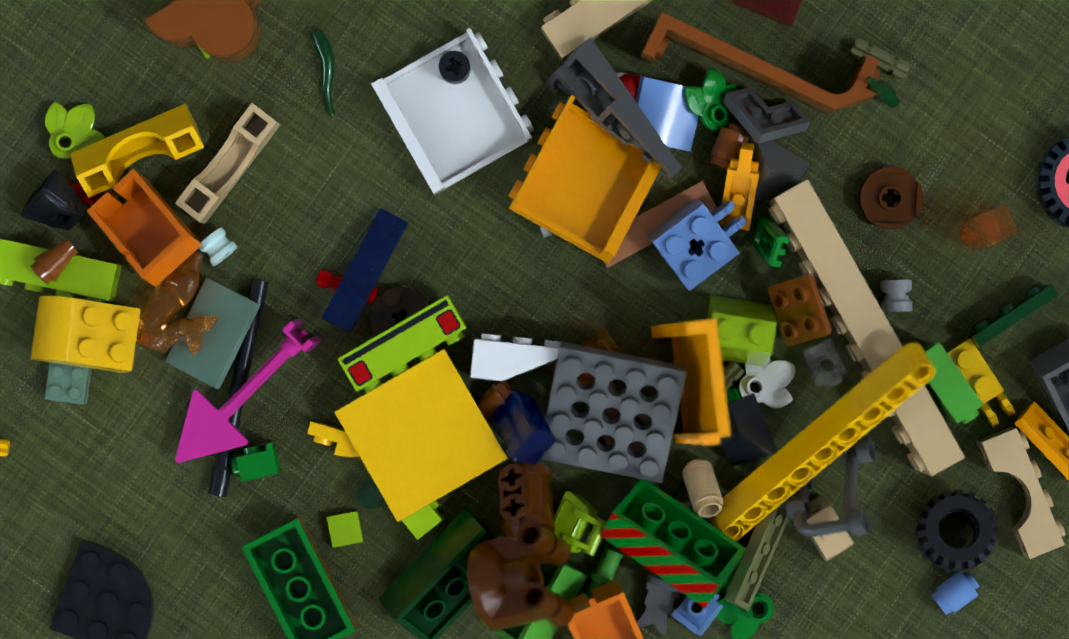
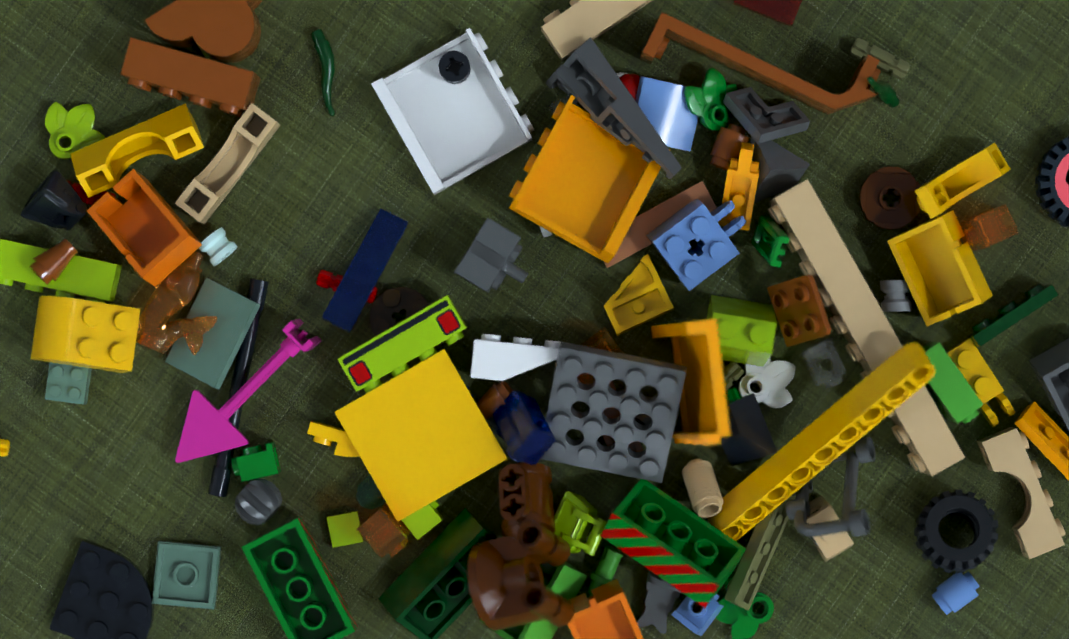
(186, 574): none -> sand green tile
(189, 75): none -> dark orange brick
(258, 501): none -> dark grey piece
(384, 532): none -> clear orange brick
(492, 257): none -> dark grey brick
(638, 299): none -> yellow wing
(939, 268): none -> yellow piece
(961, 180): none -> yellow arch

